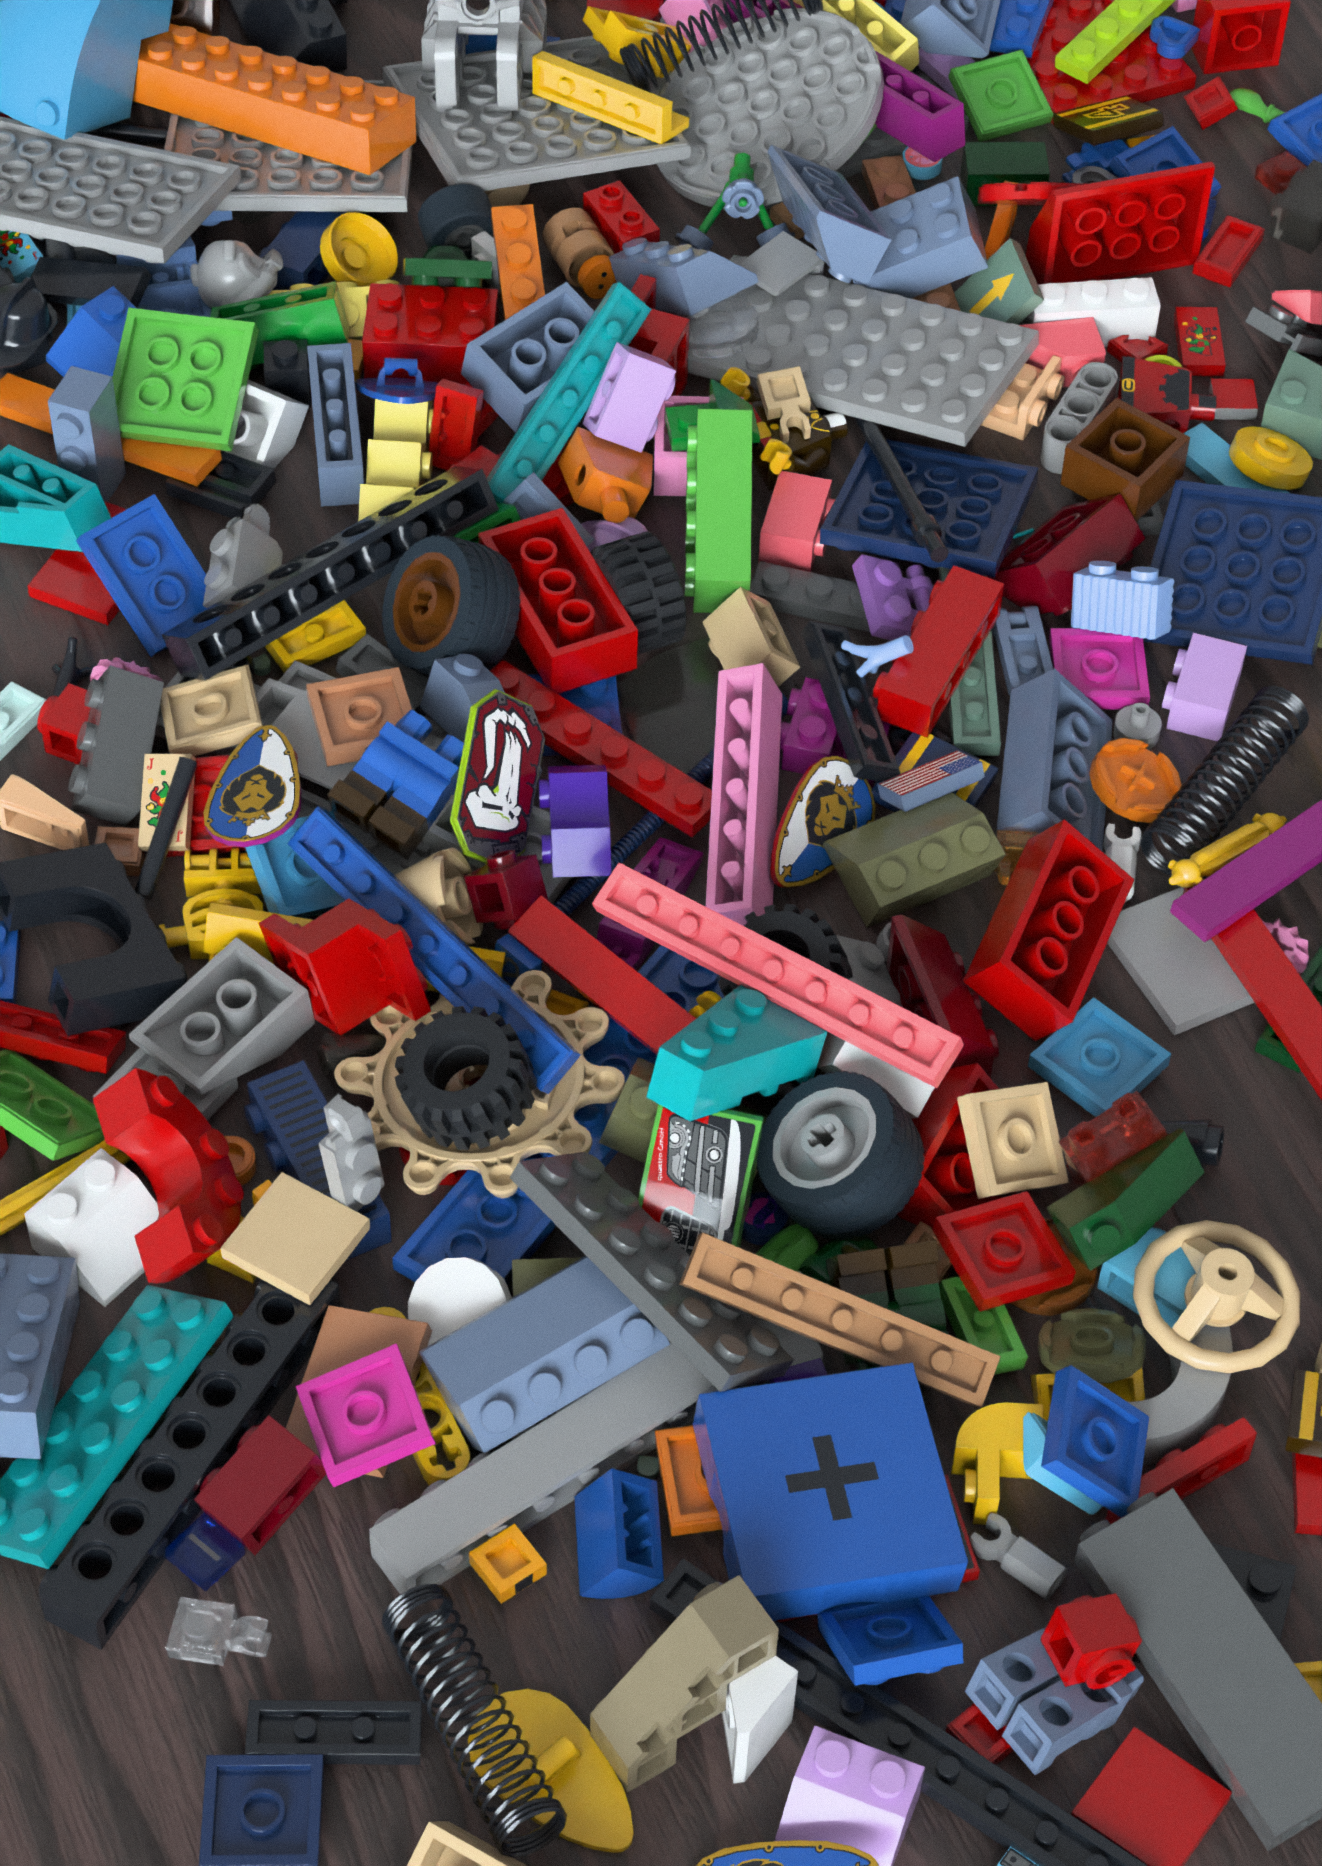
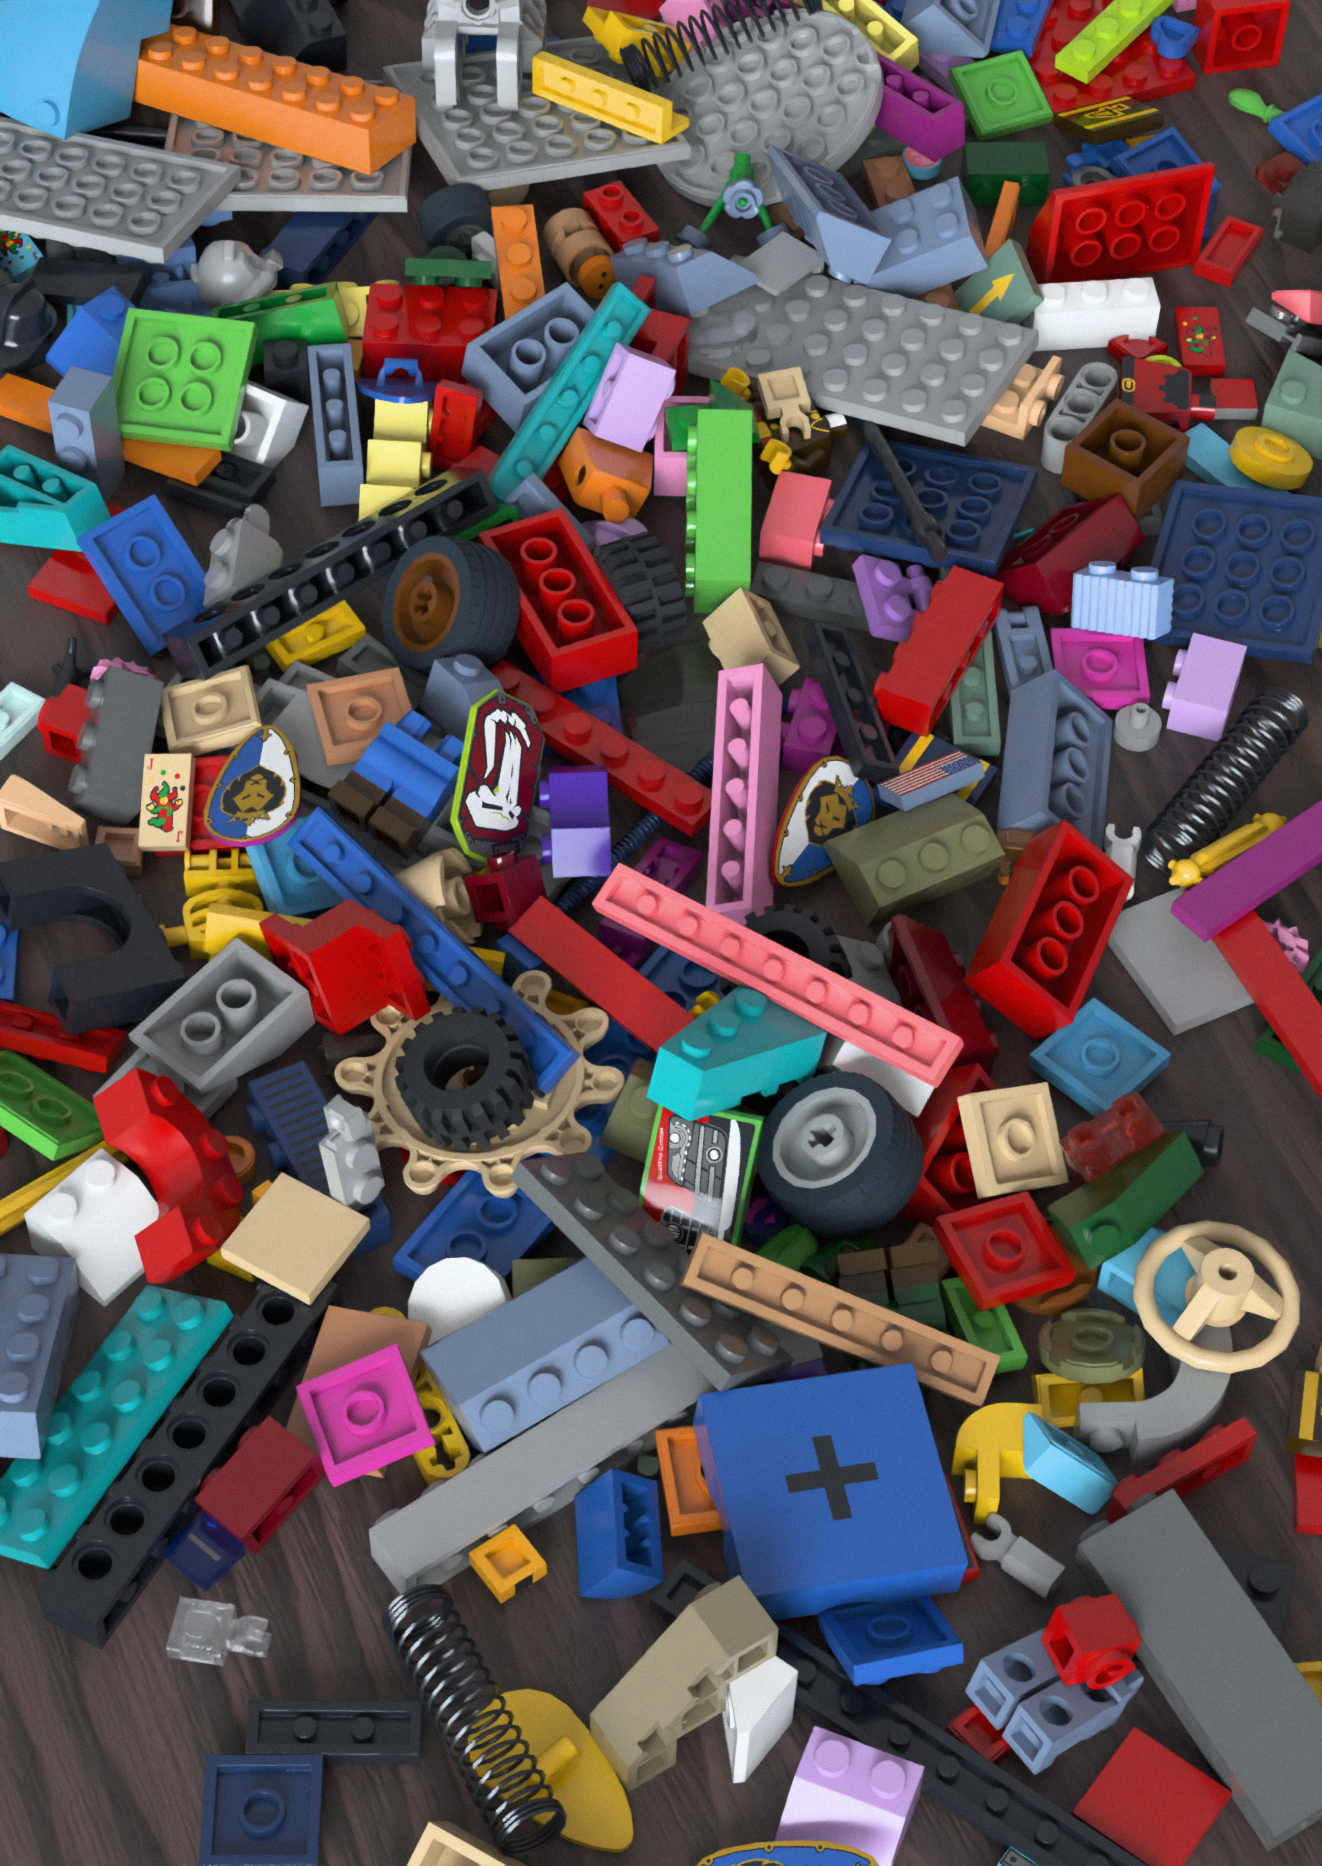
(165, 827): black bar -> none
(358, 250): yellow piece -> none
(879, 654): light blue bar -> none
(1019, 194): red tile -> none
(1072, 340): coral slope -> none
(1095, 1440): blue plate -> none
(1133, 779): orange tile -> none
(1210, 102): red tile -> none

